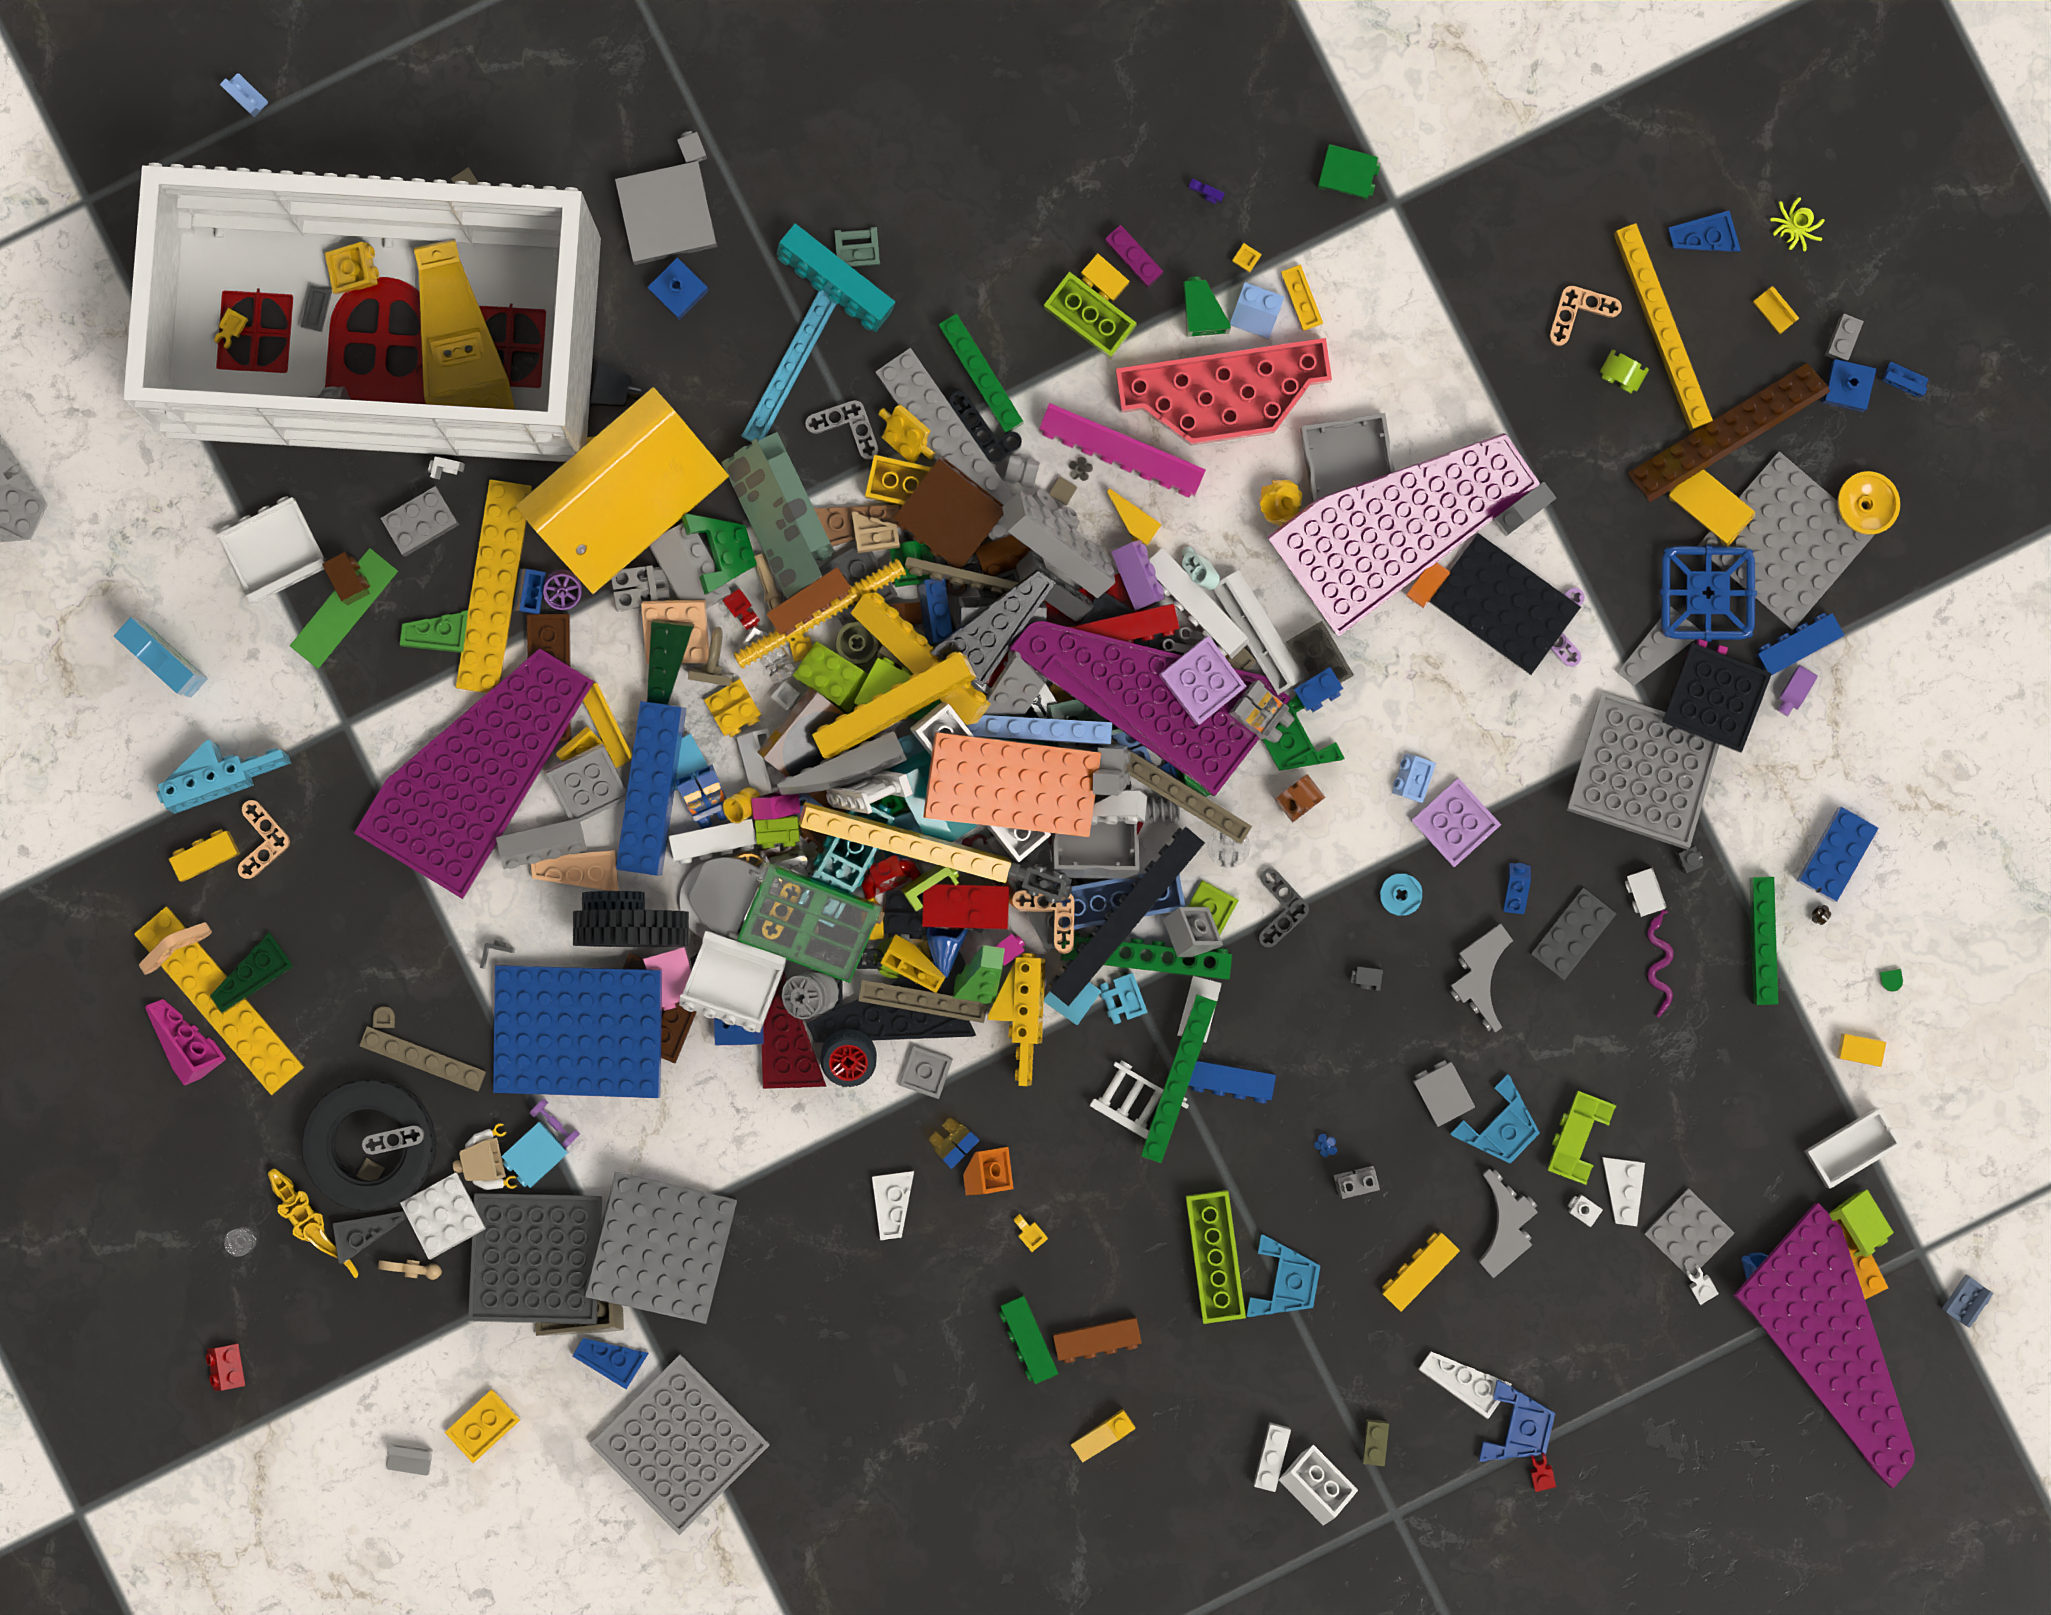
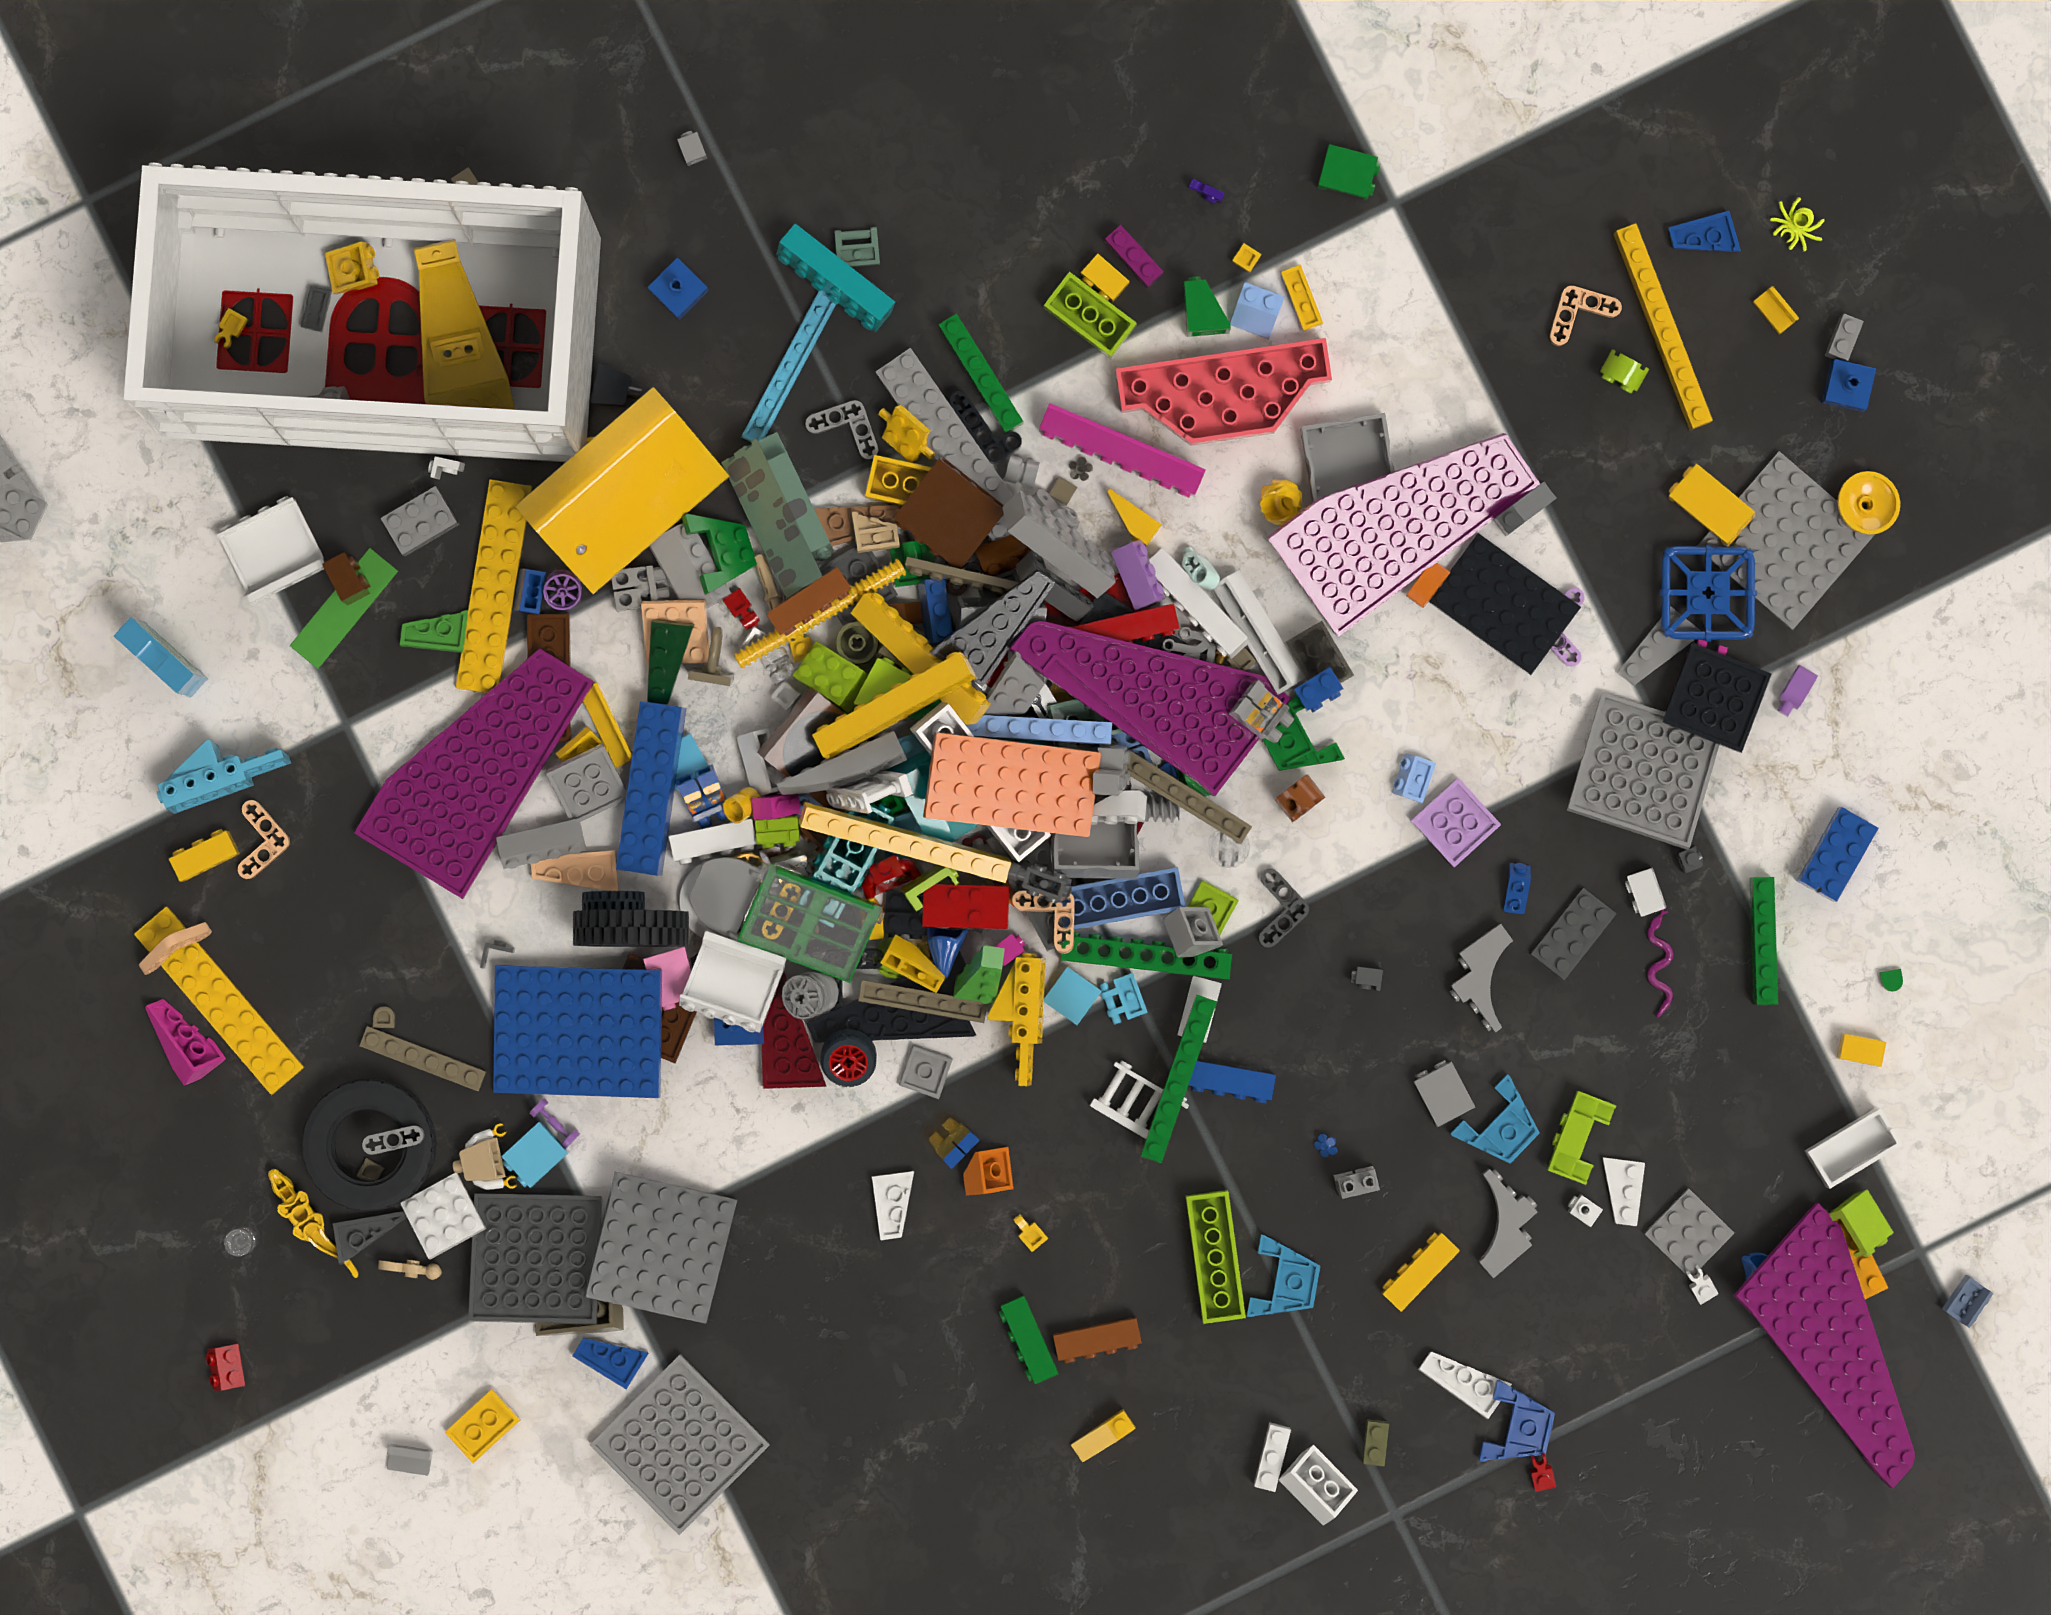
(245, 94): light blue bracket -> none
(256, 971): dark green wing -> none
(666, 212): light grey tile -> none
(733, 708): yellow plate -> none
(1126, 916): black brick -> none
(1202, 680): lavender plate -> none
(1402, 882): medium azure plate -> none
(1728, 432): reddish brown plate -> none
(1800, 644): blue brick -> none
(1821, 914): dark brown plate -> none
(1905, 380): blue bracket -> none

